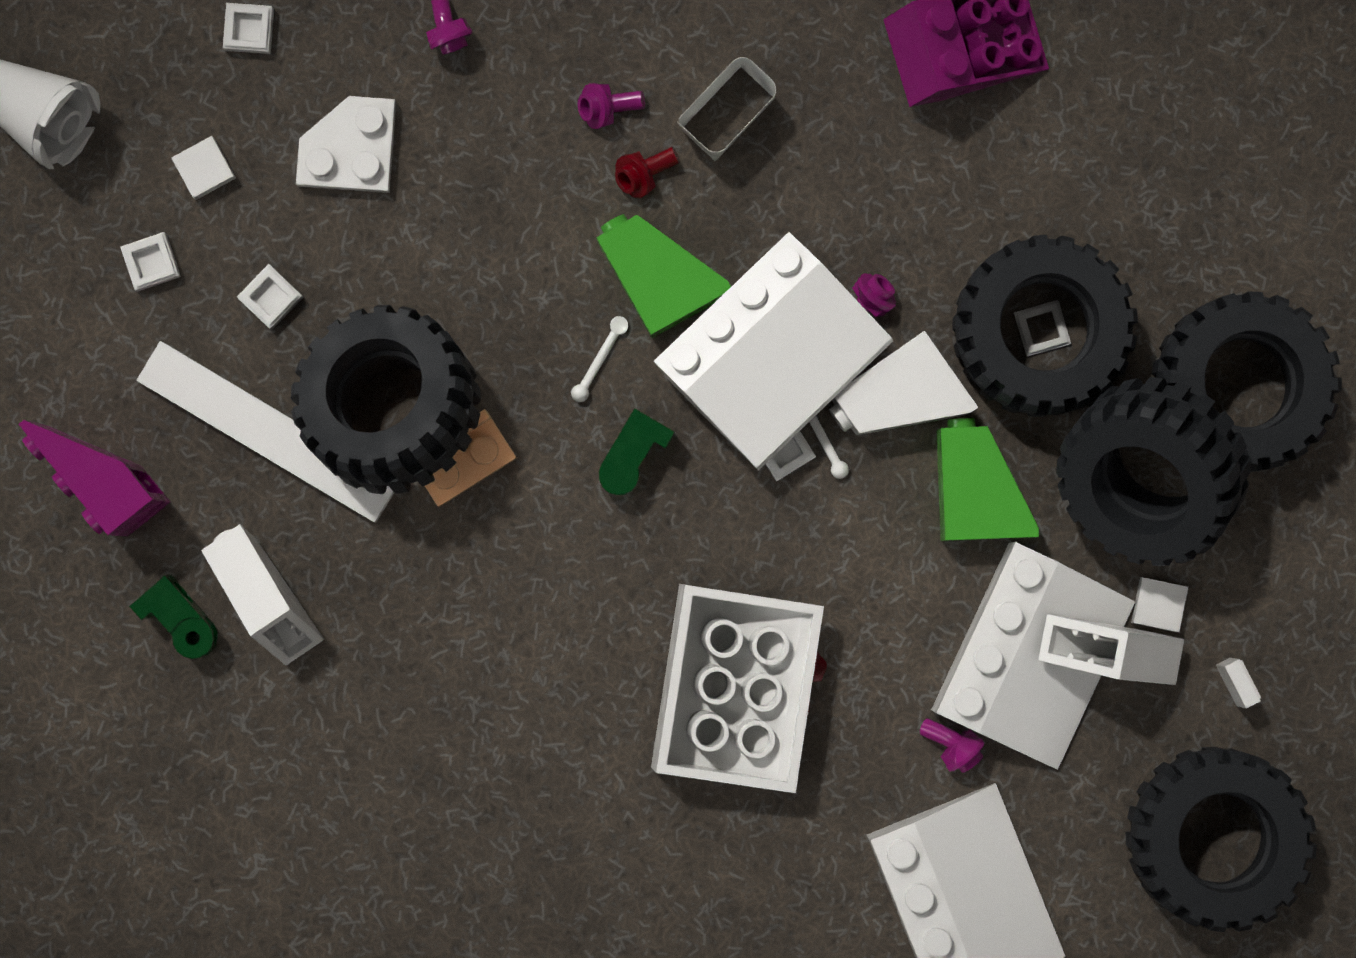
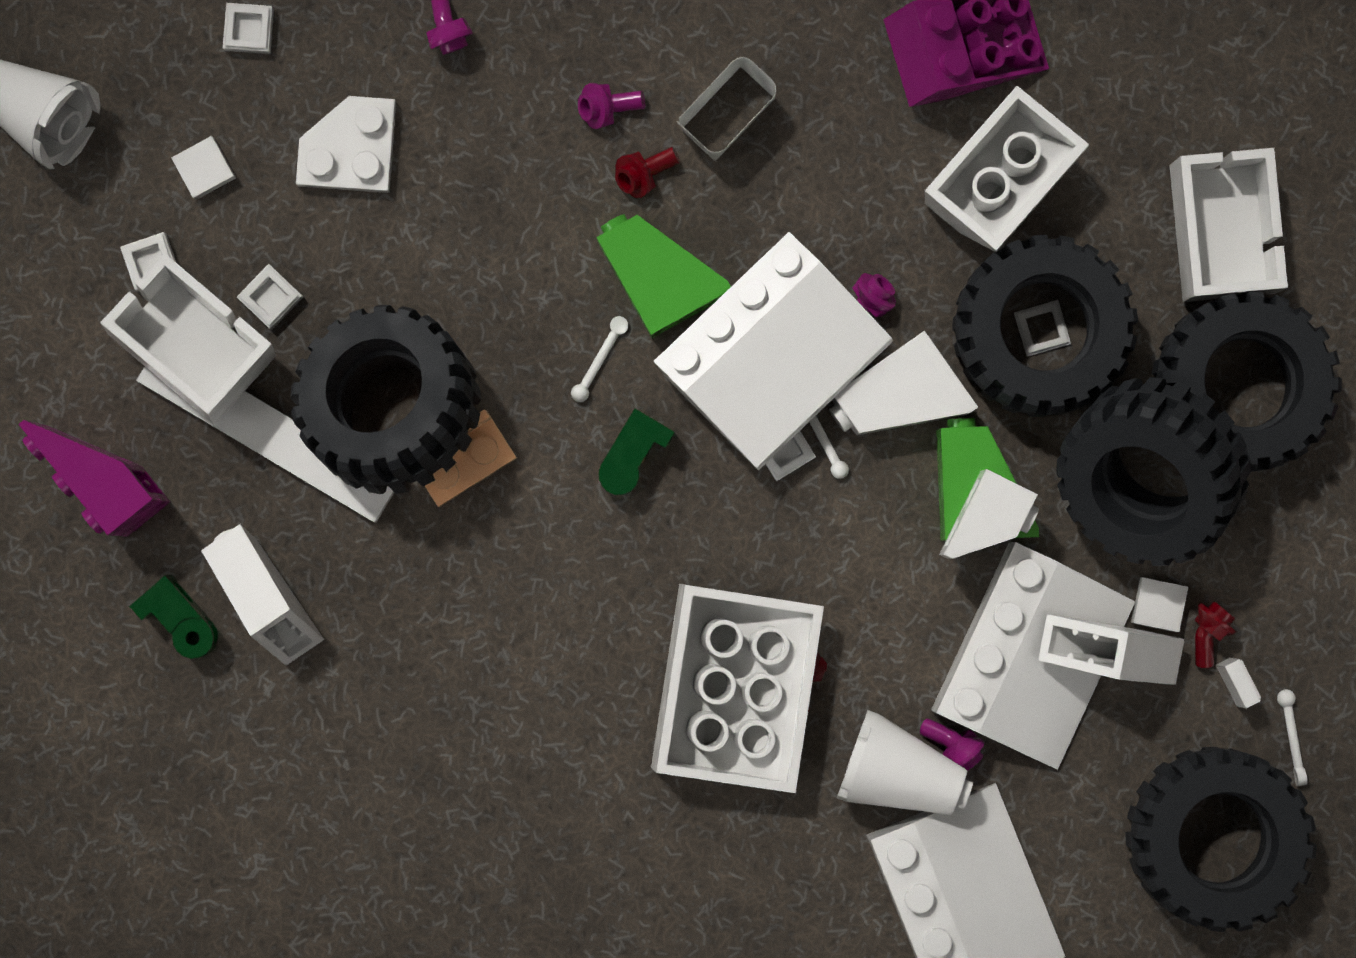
(189, 339): none -> white piece
(901, 771): none -> white cone
(990, 515): none -> white slope
(1004, 170): none -> white slope
(1213, 623): none -> dark red plate
(1225, 221): none -> white piece
(1286, 699): none -> white hinge

